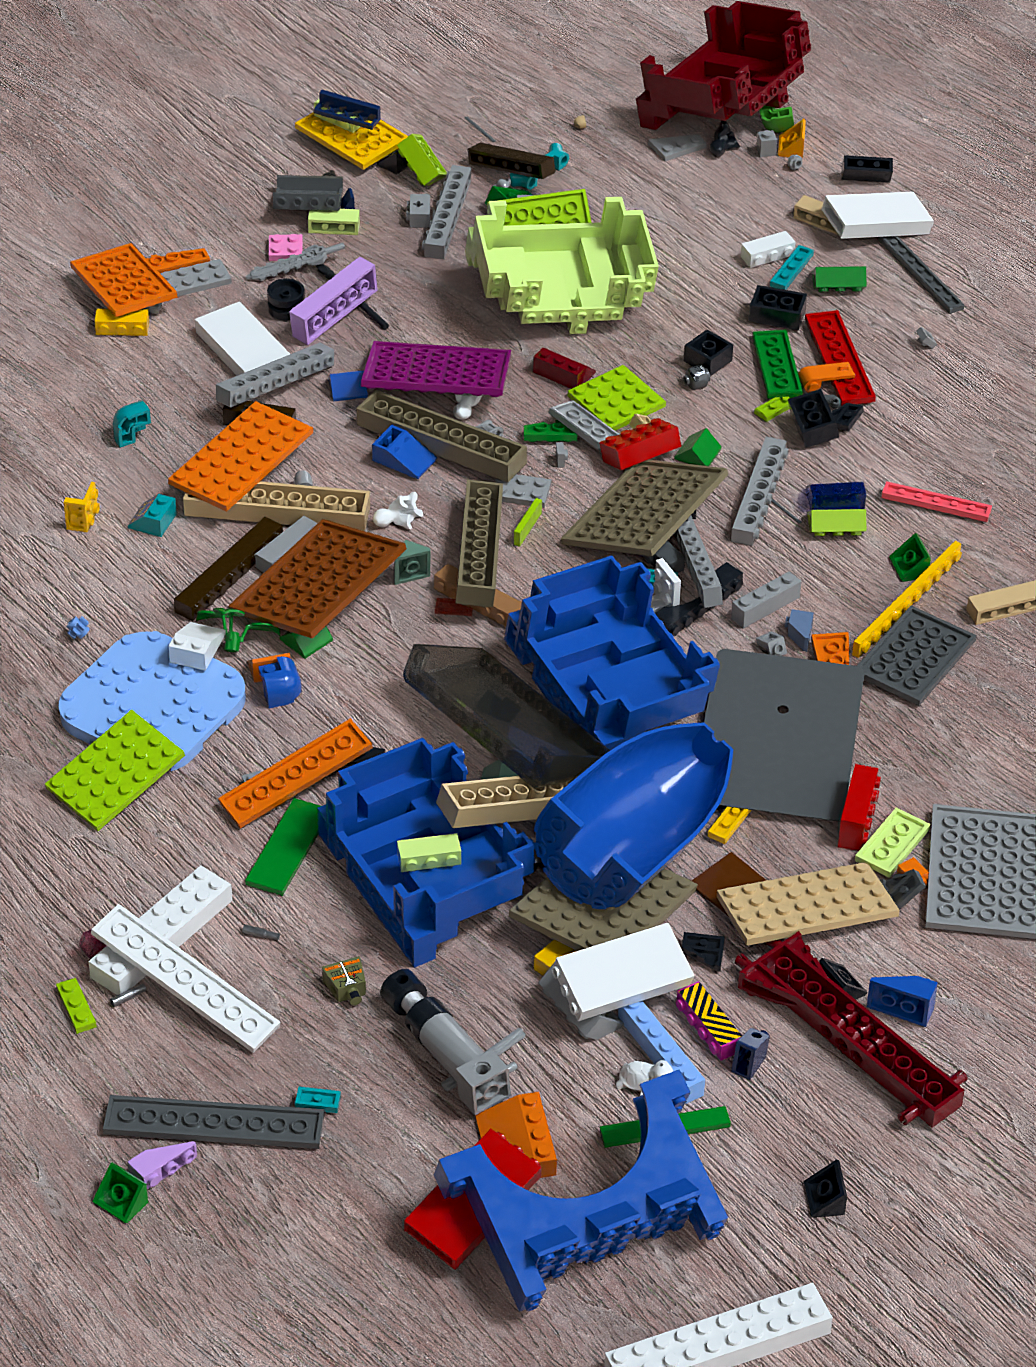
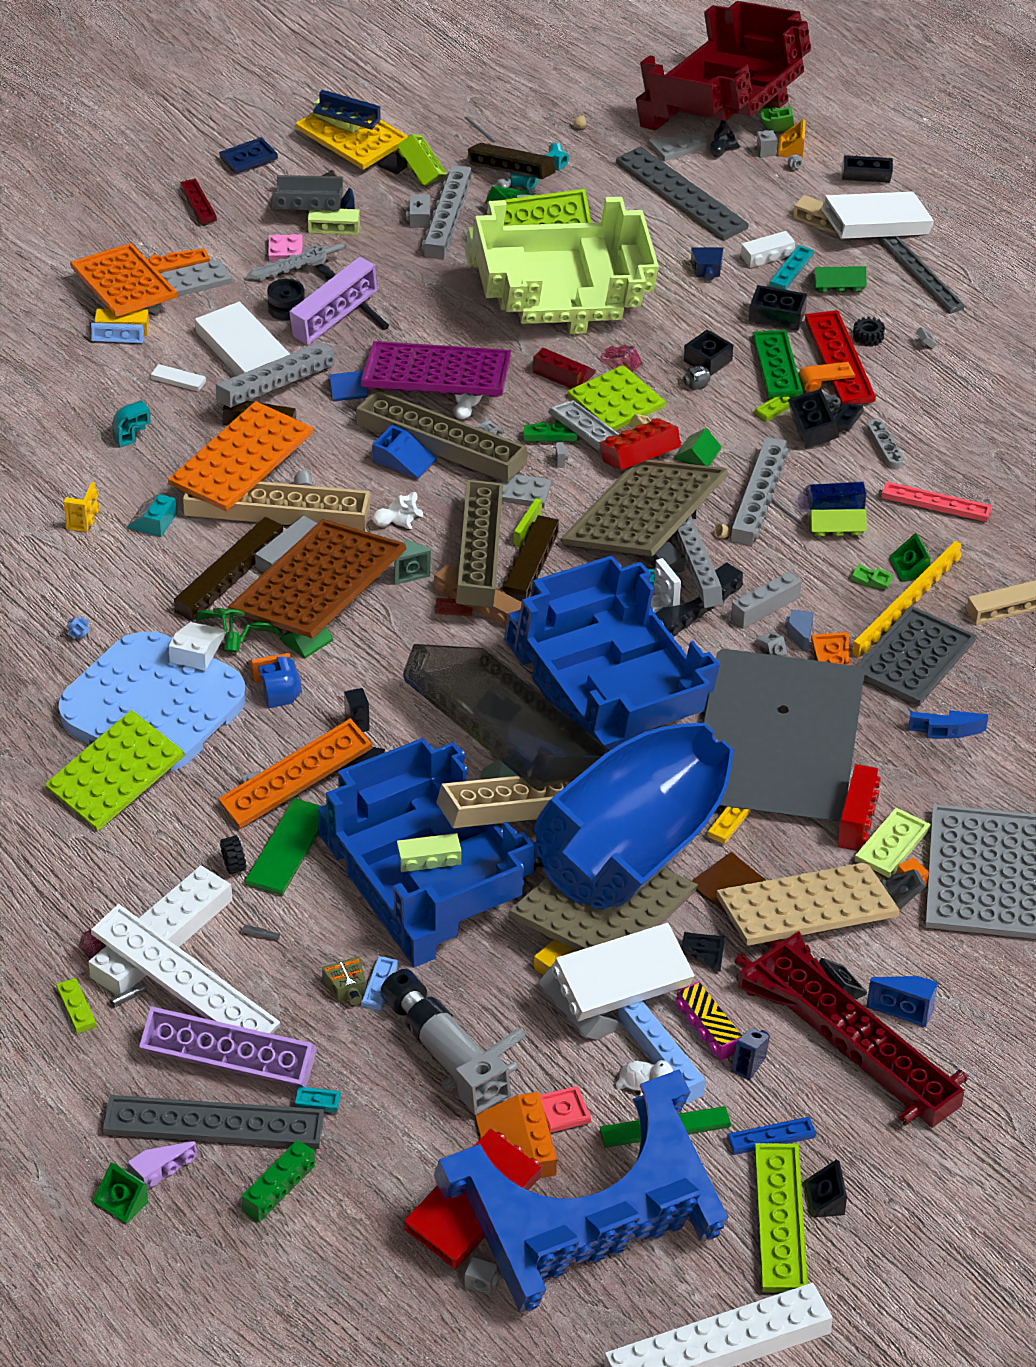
(117, 333): none -> light blue tile
(178, 377): none -> white tile
(198, 201): none -> dark red plate
(228, 1047): none -> lavender brick
(233, 854): none -> black tyre
(248, 155): none -> dark blue plate
(278, 1180): none -> green brick
(357, 708): none -> black brick
(383, 968): none -> light blue tile
(481, 1276): none -> light grey brick
(531, 557): none -> dark brown brick
(565, 1109): none -> coral plate
(627, 354): none -> clear pink bracket
(682, 193): none -> dark grey plate
(707, 261): none -> dark blue torso
(721, 531): none -> tan hinge
(780, 1133): none -> blue tile
(780, 1217): none -> lime plate
(868, 331): none -> black tyre
(879, 579): none -> bright green slope
(881, 445): none -> light grey beam
(955, 725): none -> blue slope

